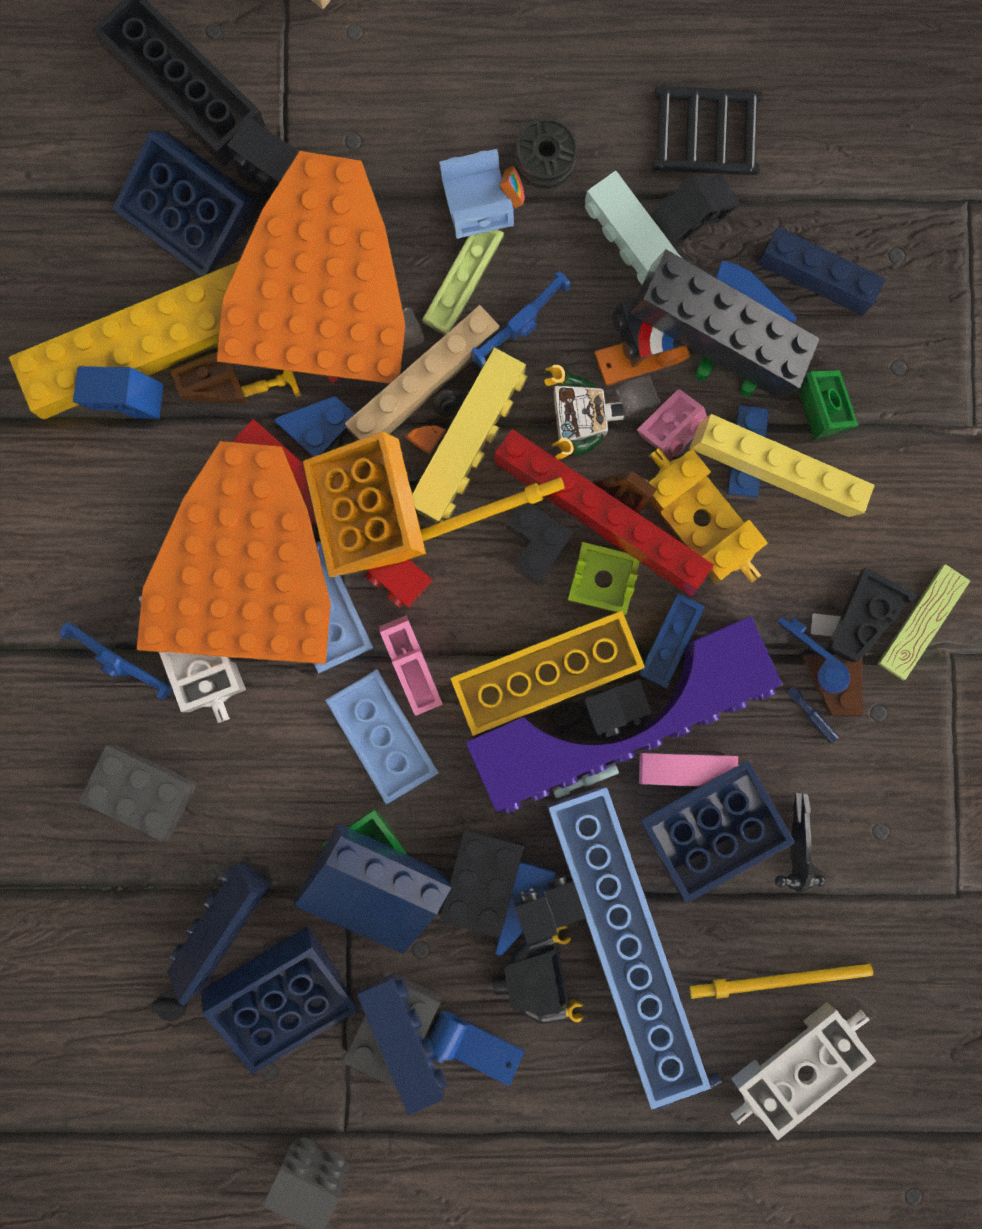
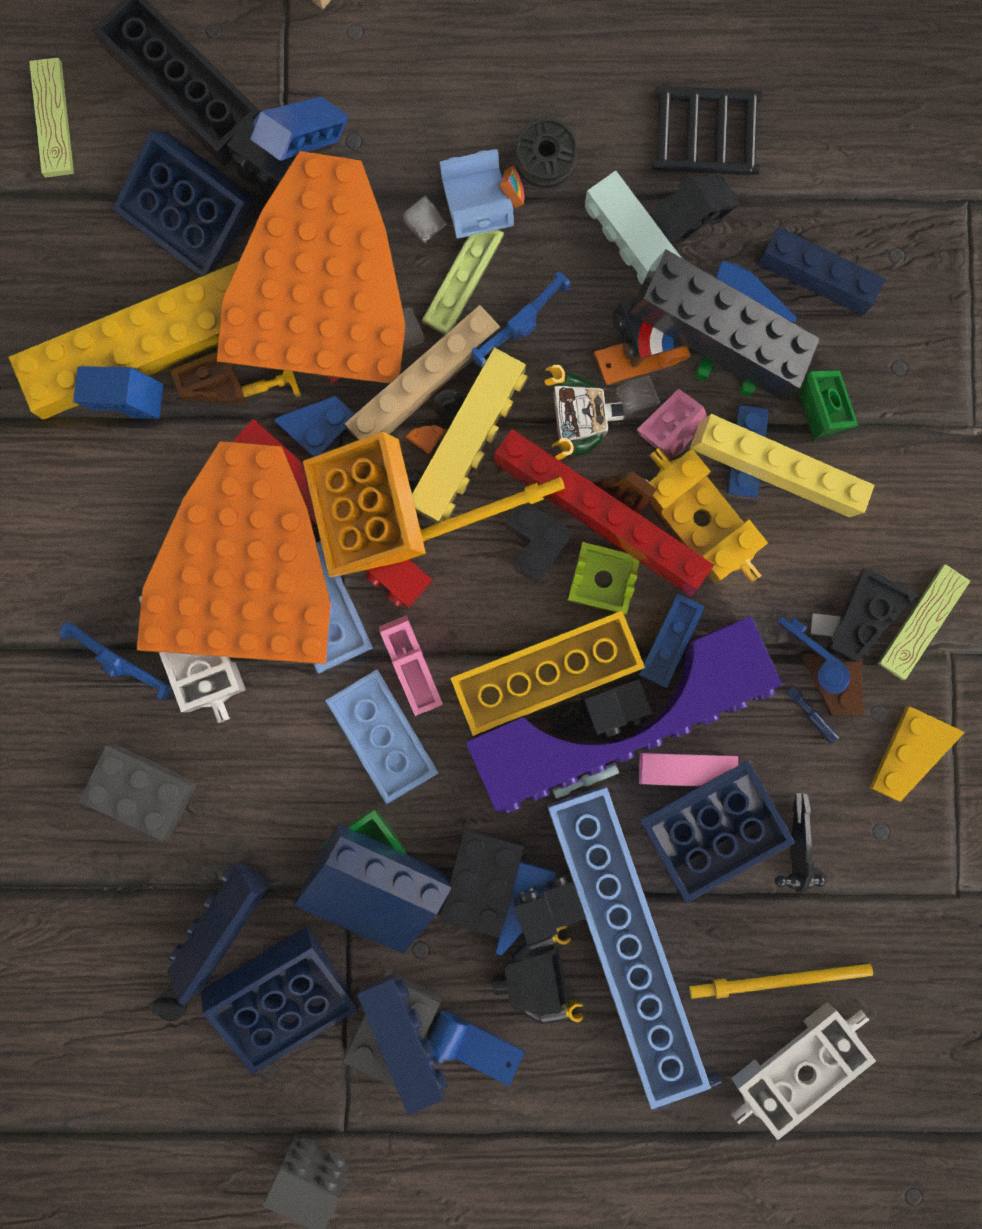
(51, 117): none -> yellowish green tile
(298, 127): none -> blue brick
(424, 219): none -> clear slope
(912, 752): none -> yellow wing

